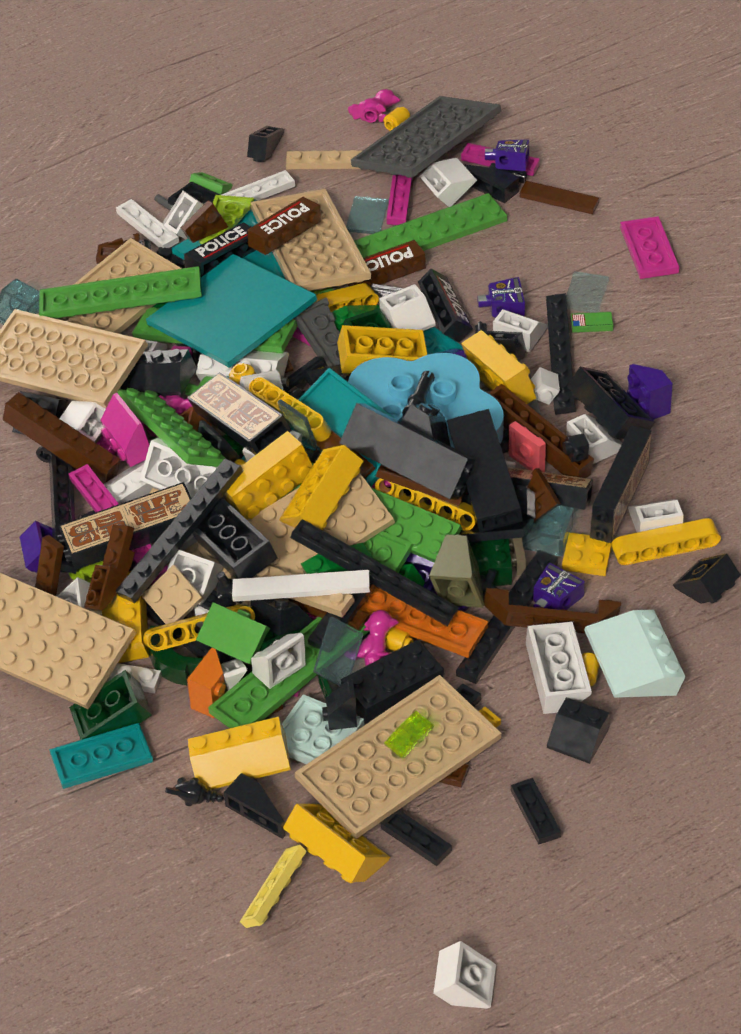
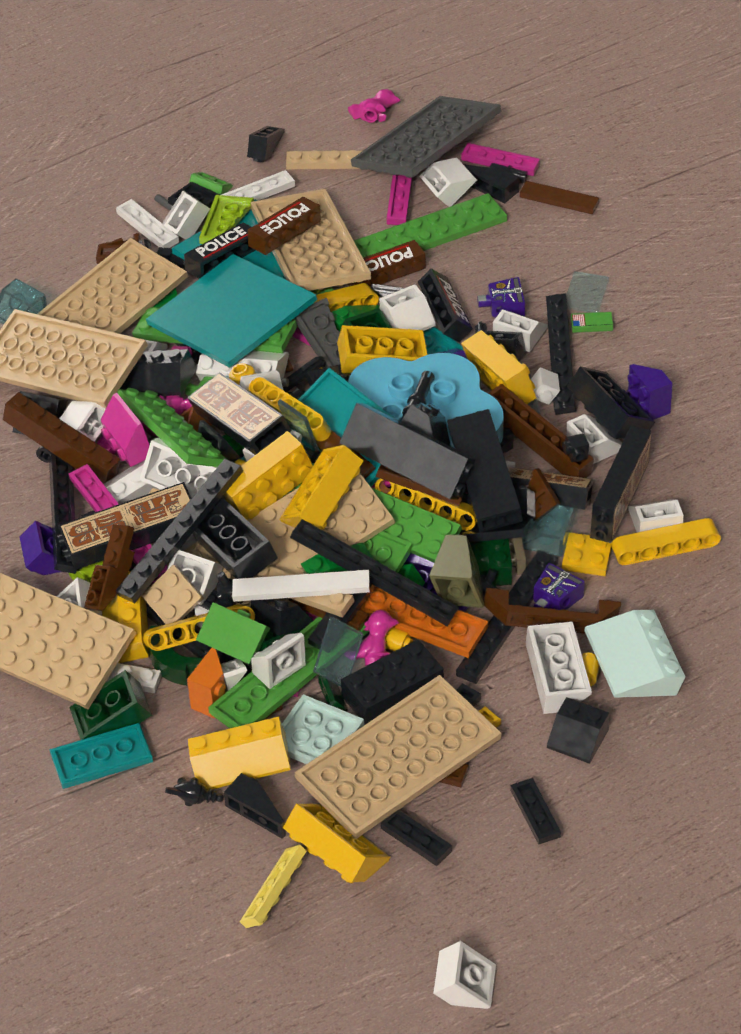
(49, 565): reddish brown plate -> none
(120, 293): bright green plate -> none
(204, 223): reddish brown wing -> none
(341, 707): black slope -> none
(367, 215): clear light blue piece -> none
(396, 117): yellow brick -> none
(408, 734): clear neon green slope -> none
(510, 154): dark purple torso -> none
(526, 447): coral plate -> none
(649, 247): dark pink plate -> none
(708, 579): black slope -> none

